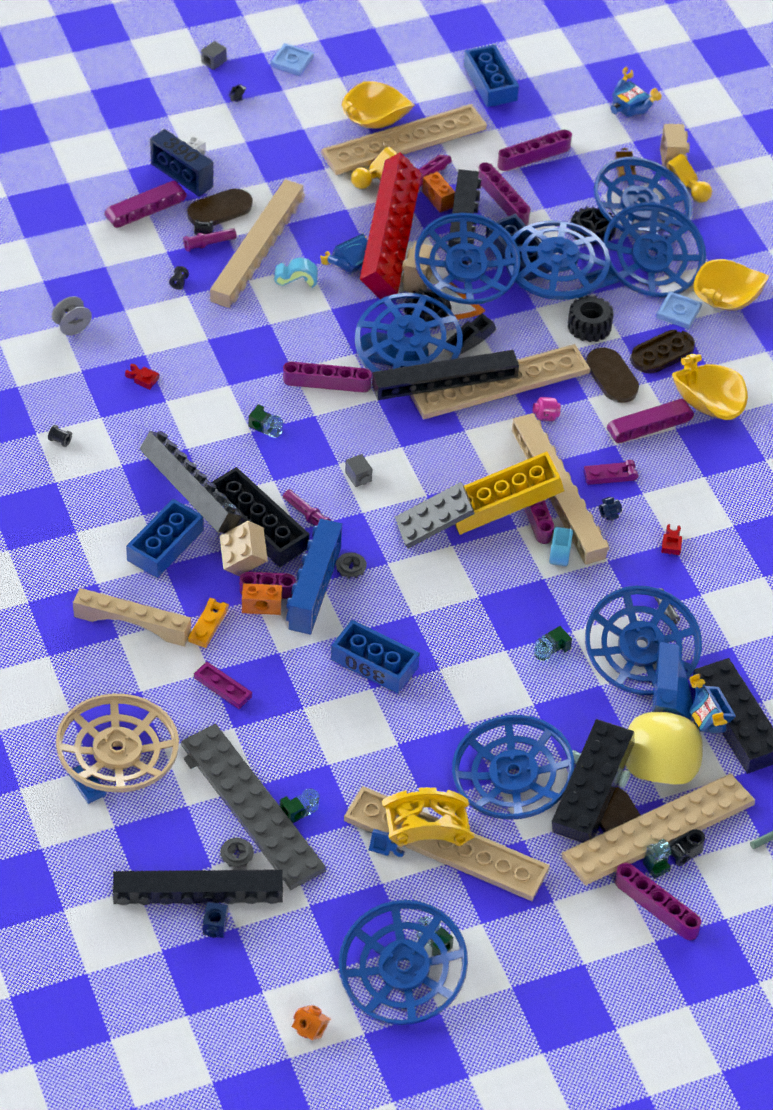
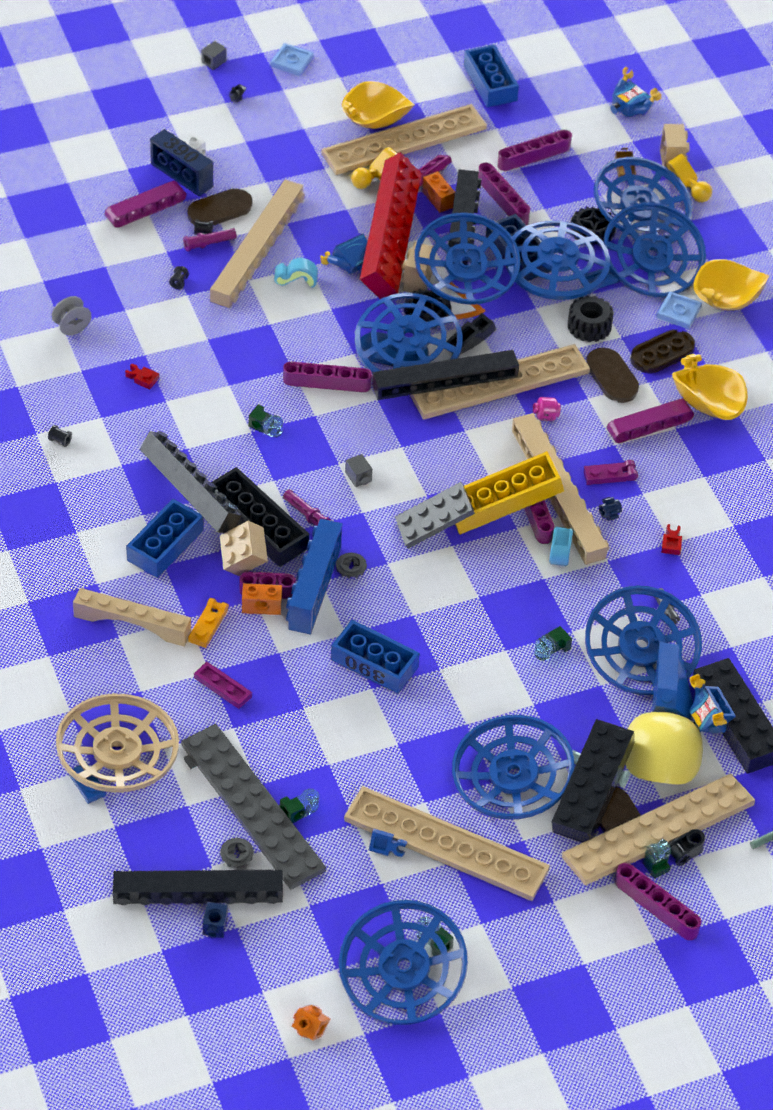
(448, 828): yellow fence -> none

